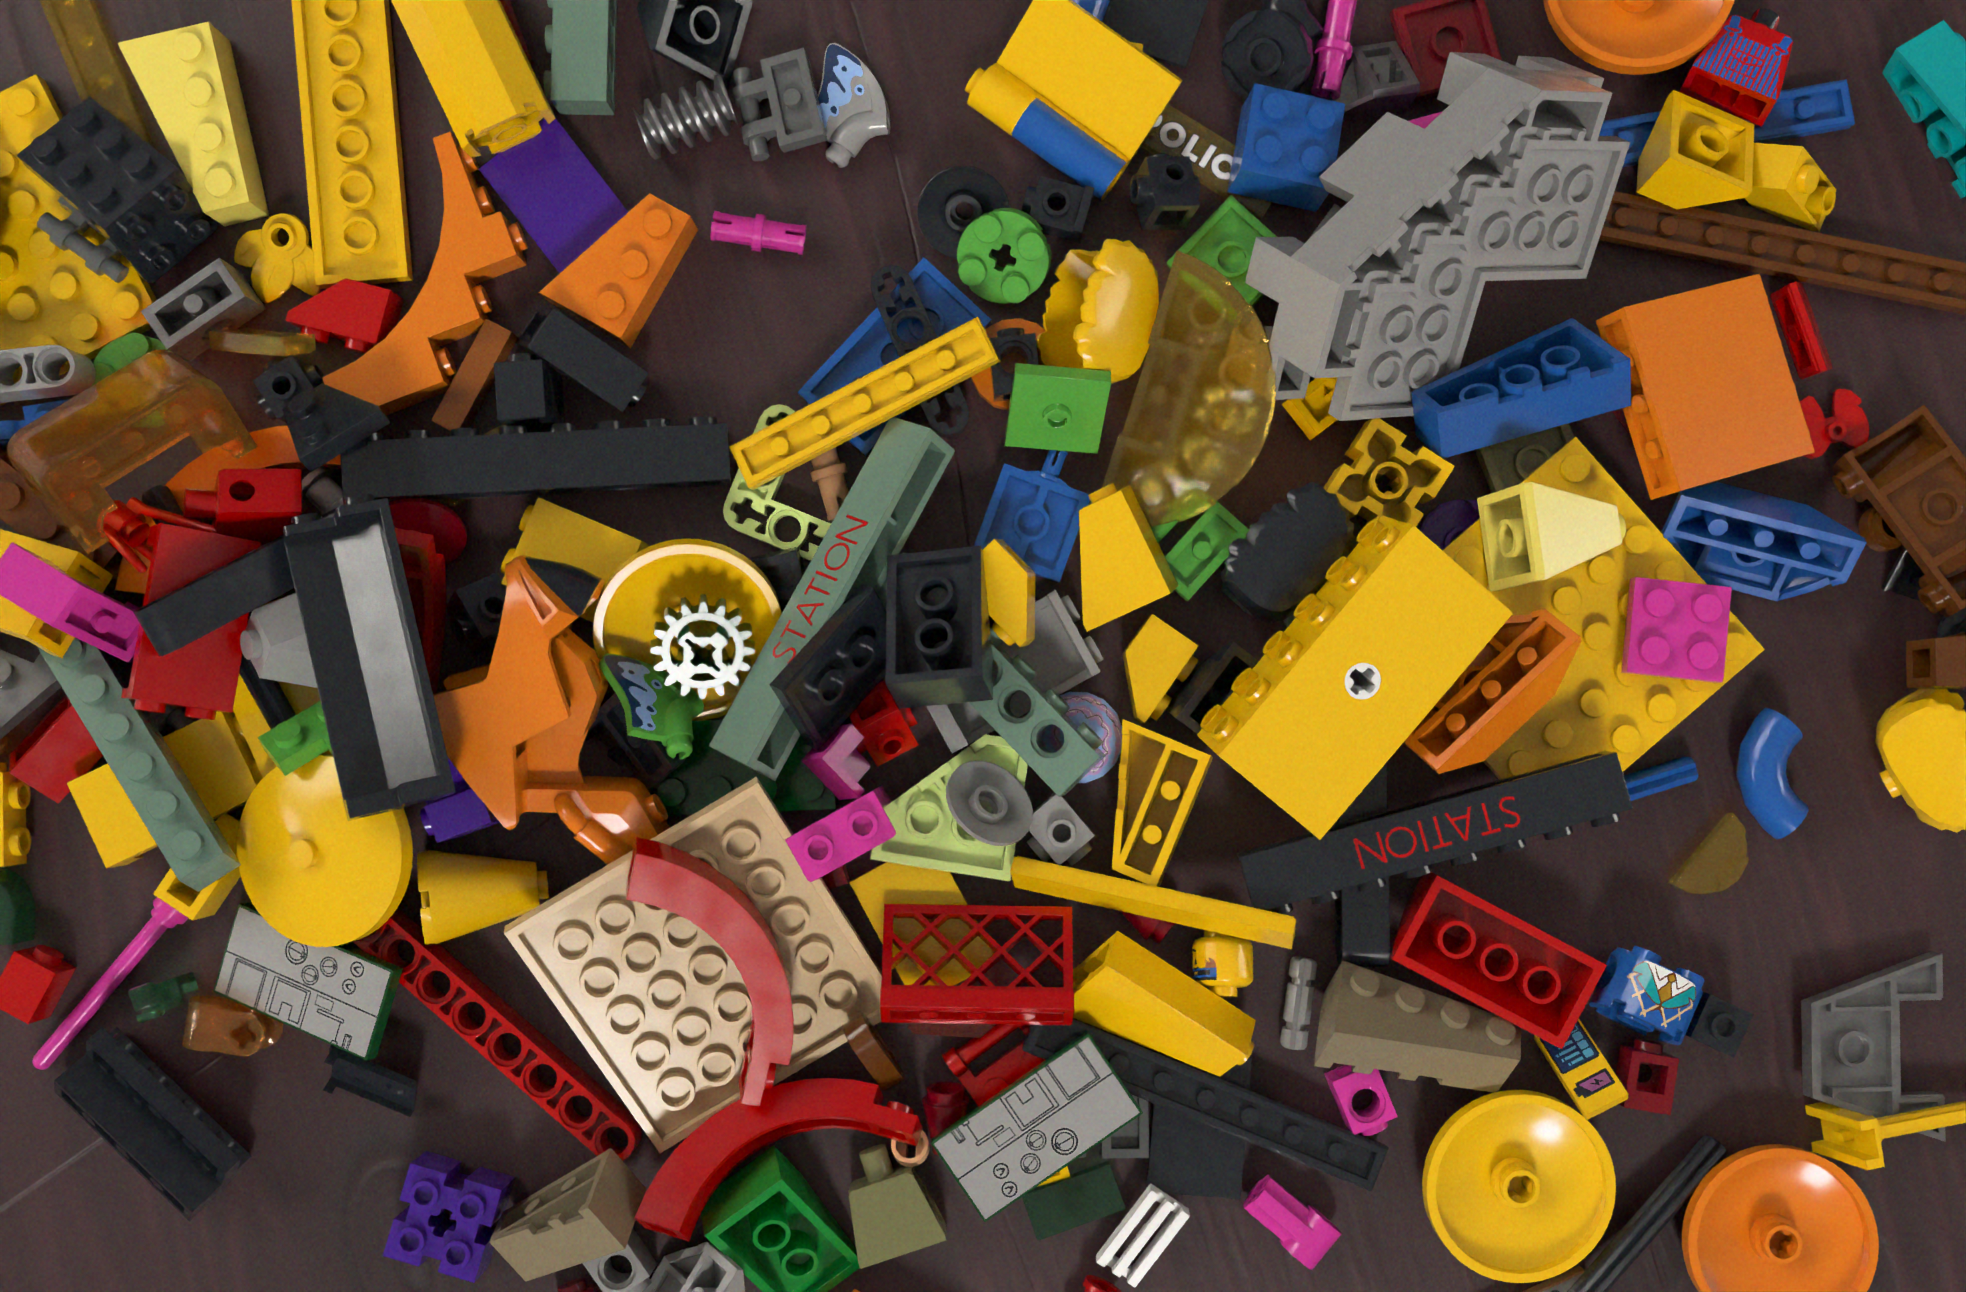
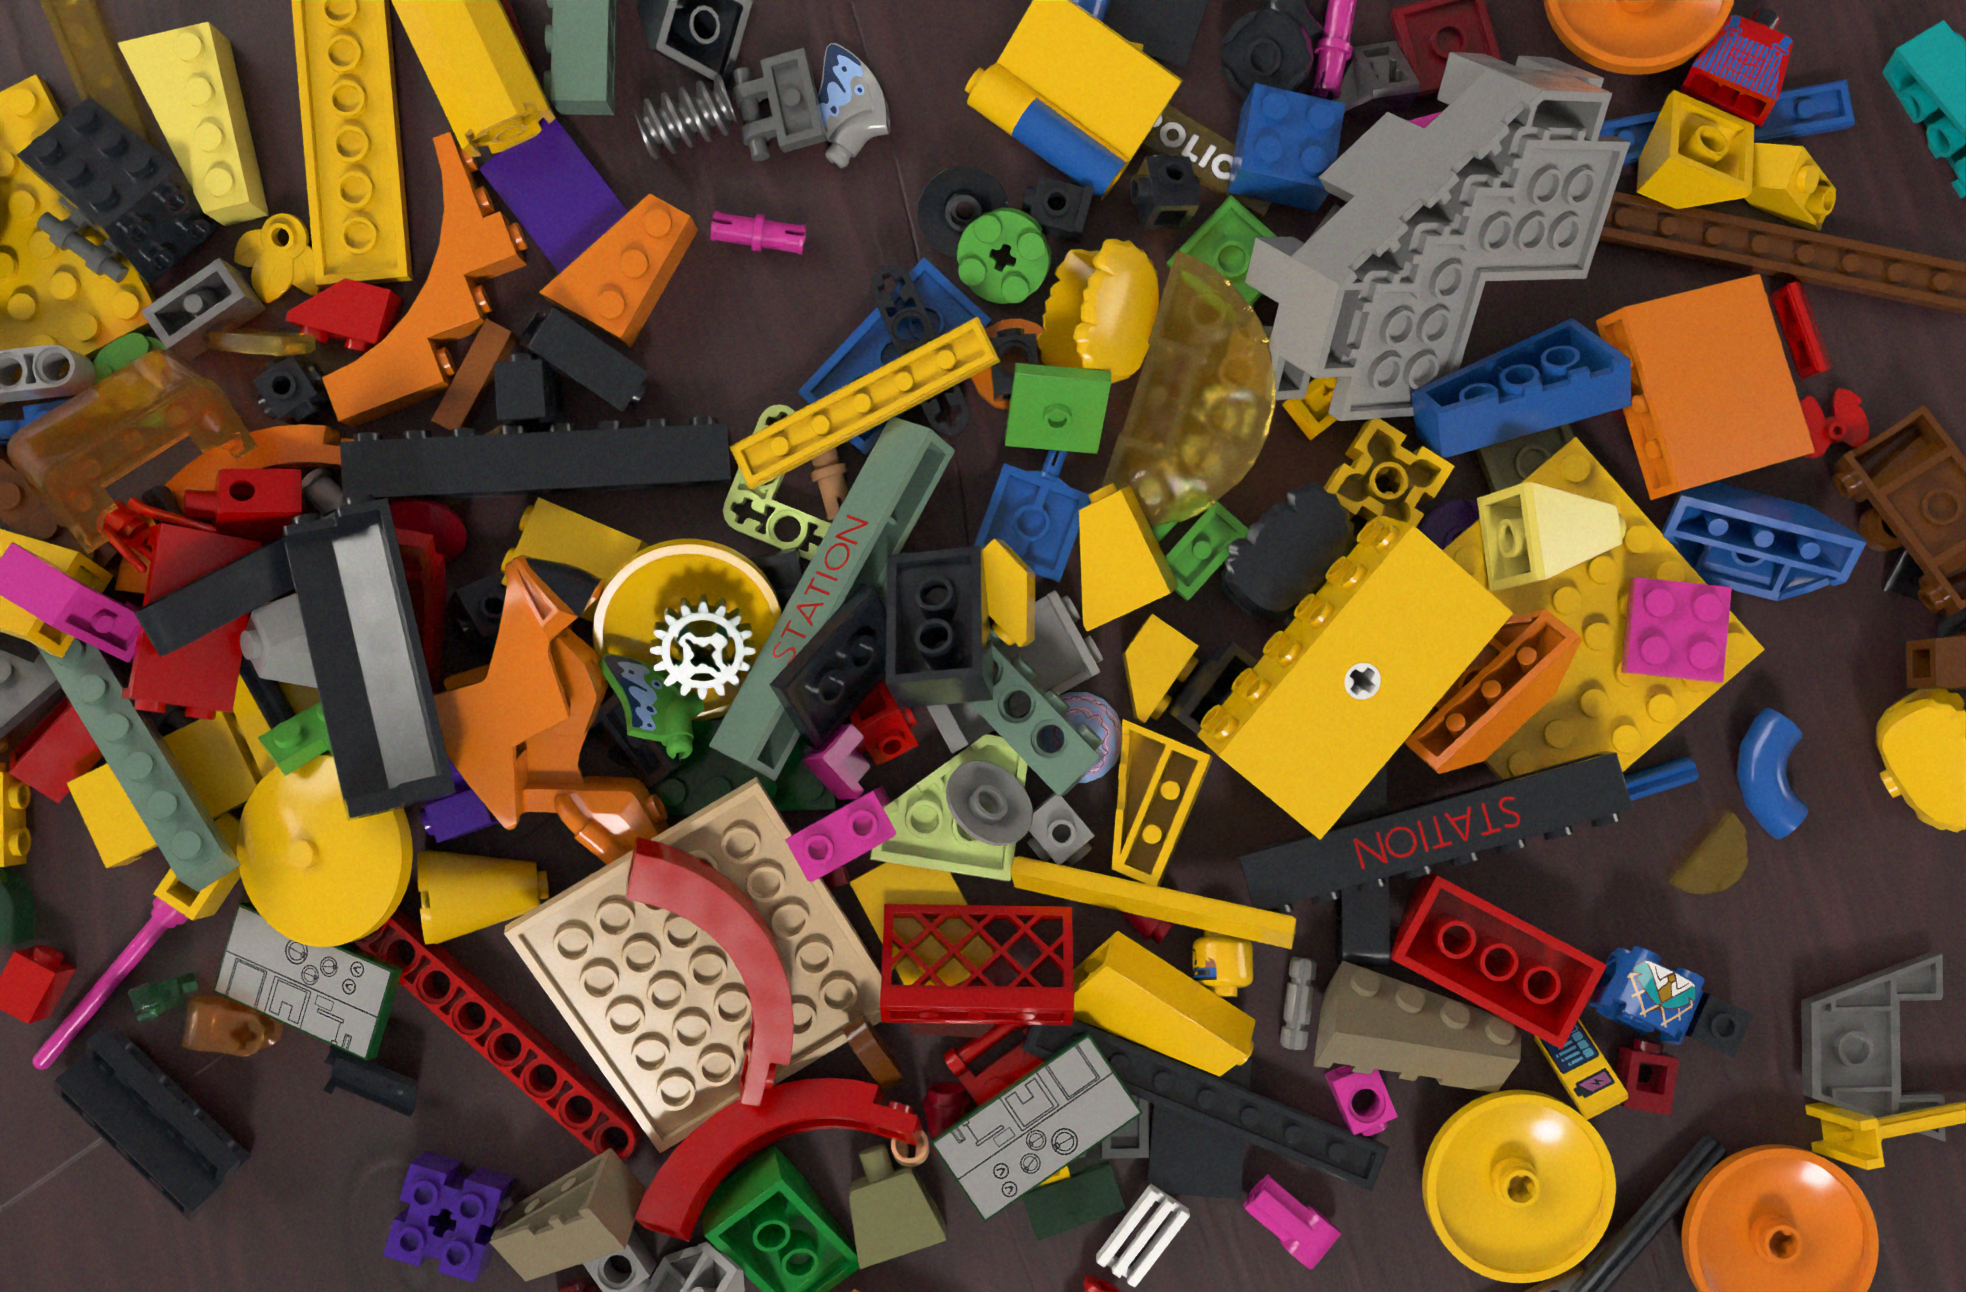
(329, 423): black wing -> none

